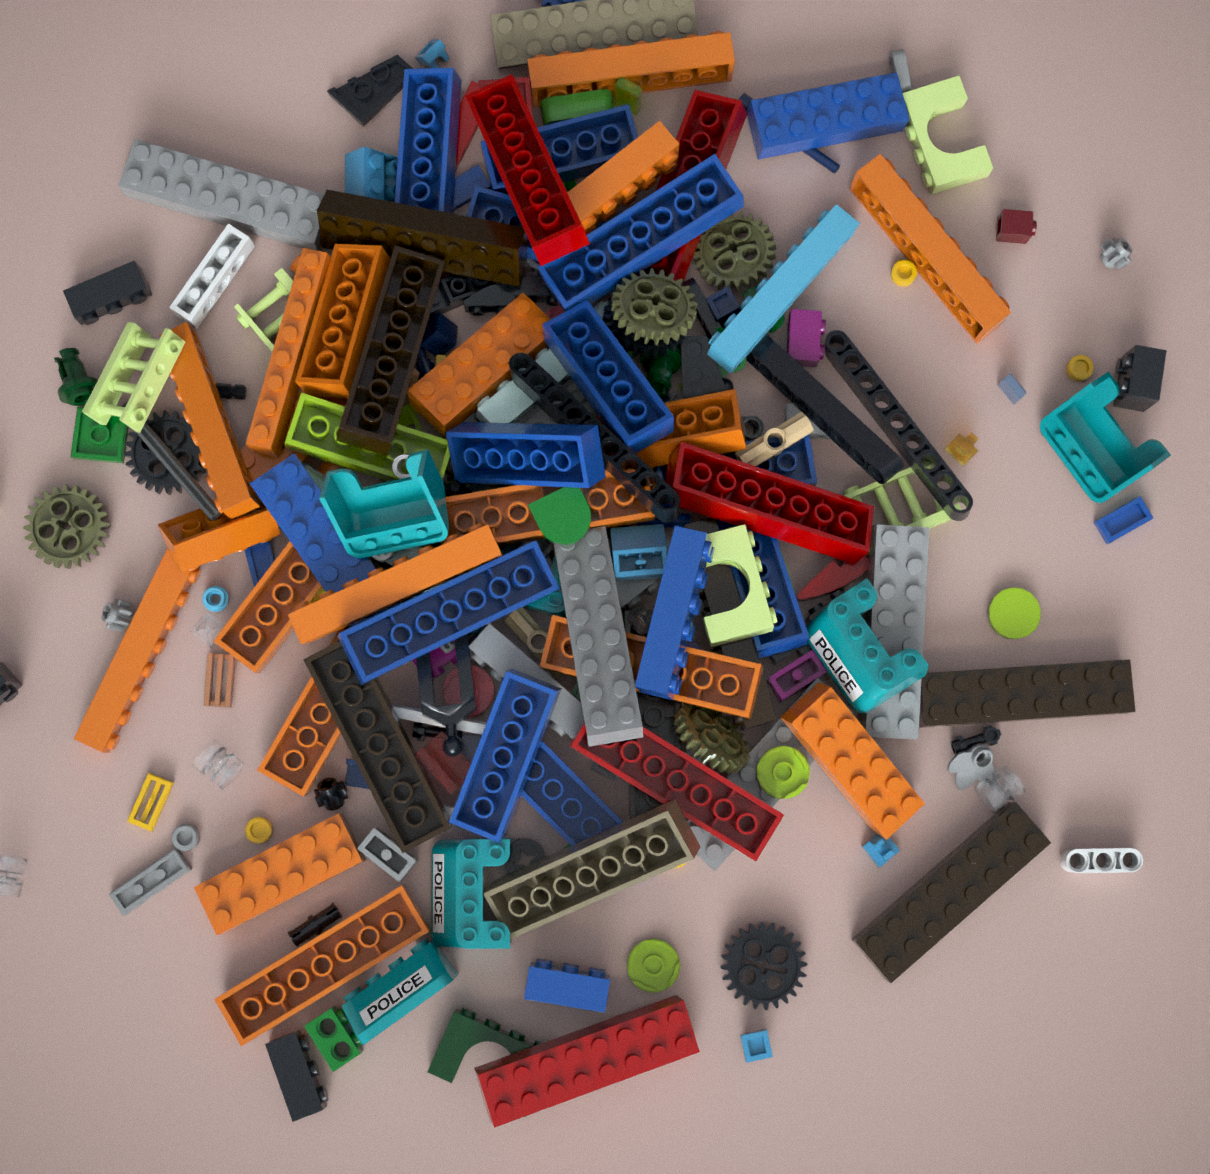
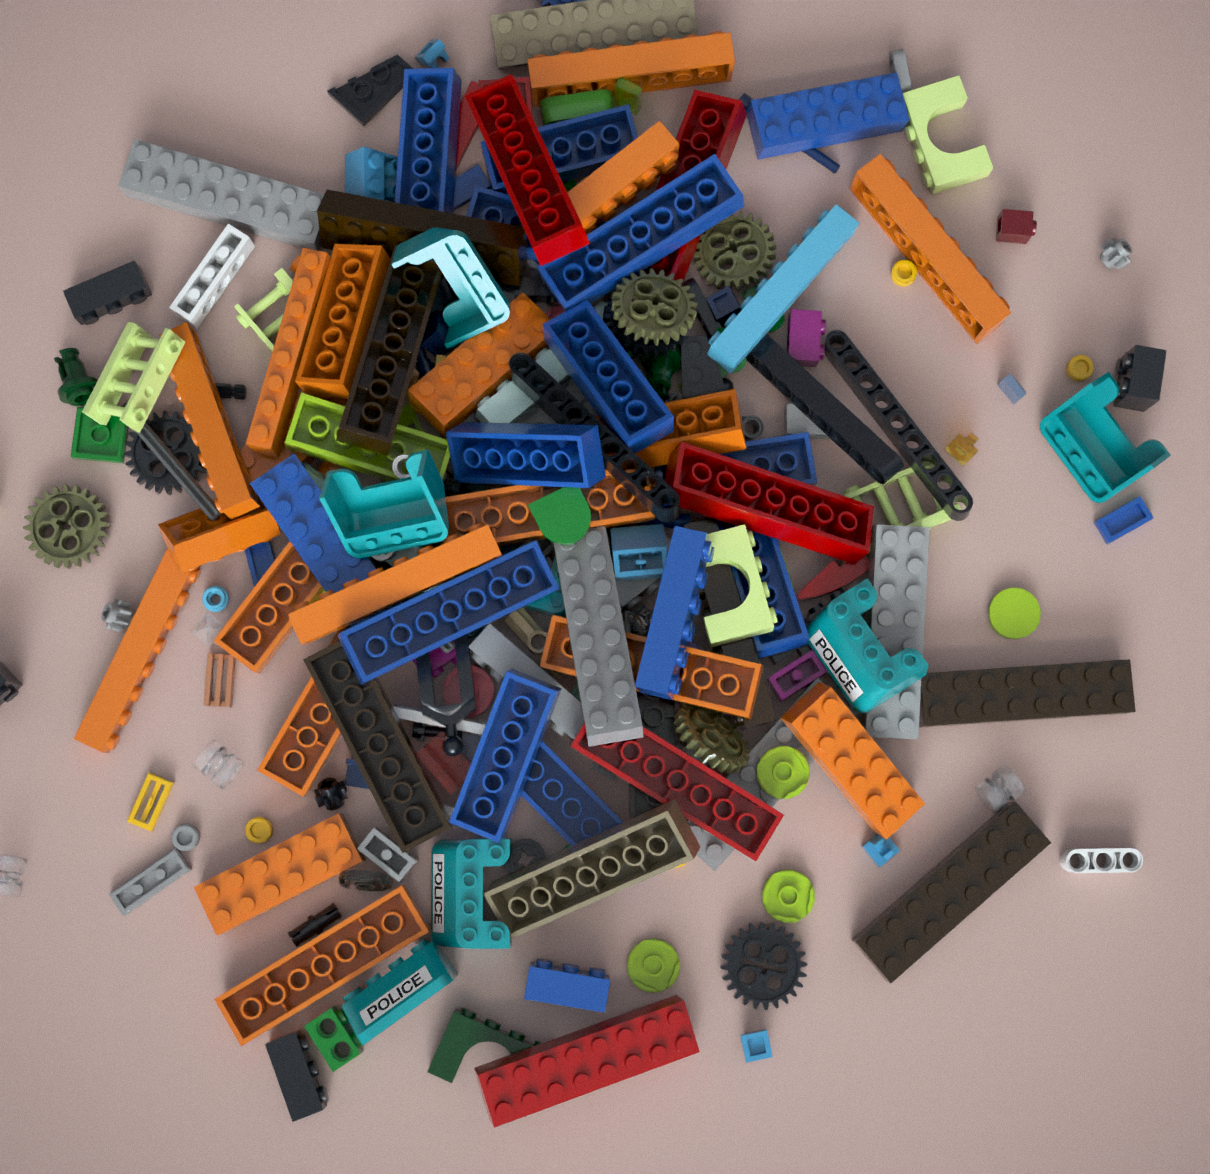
(365, 880): none -> clear smoke tile
(480, 298): none -> windscreen
(787, 433): tan piece -> none
(788, 896): none -> lime tile
(970, 768): light grey plate -> none
(989, 736): black bar -> none

